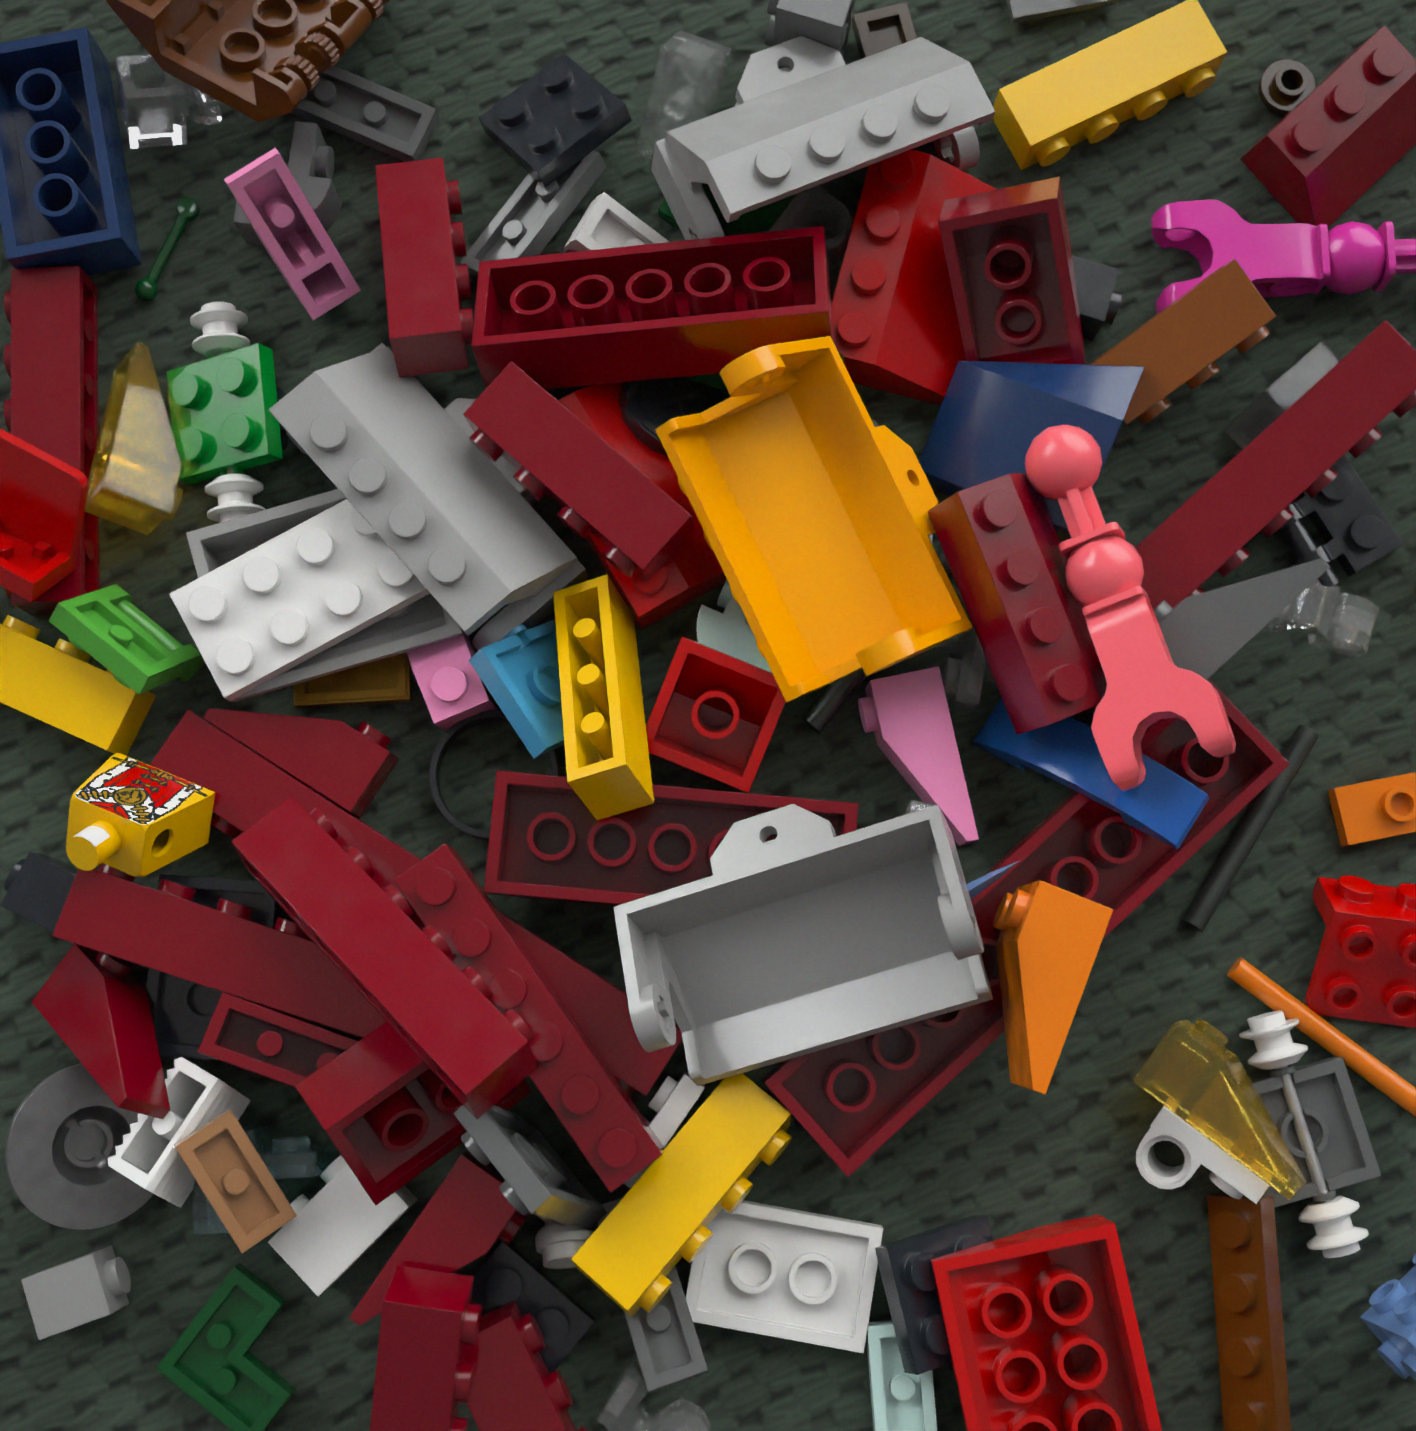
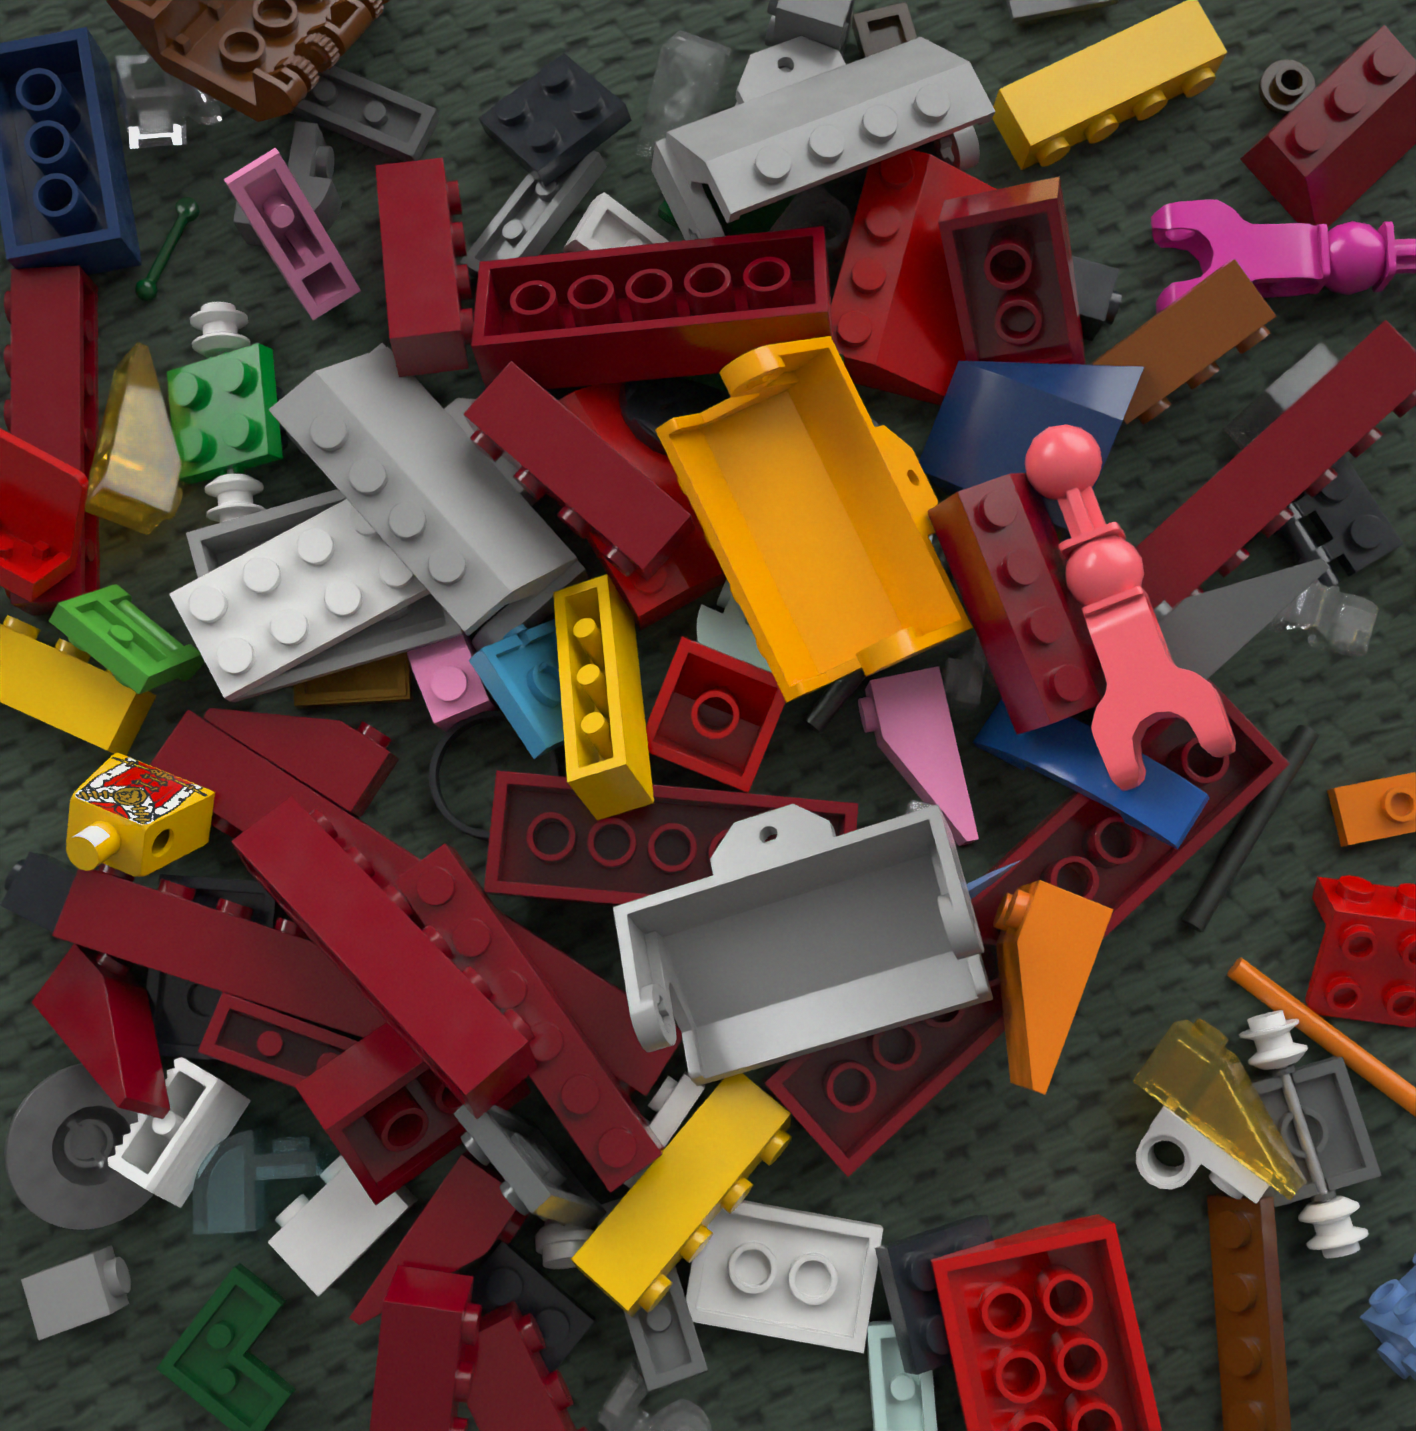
(235, 1180): medium nougat plate -> none

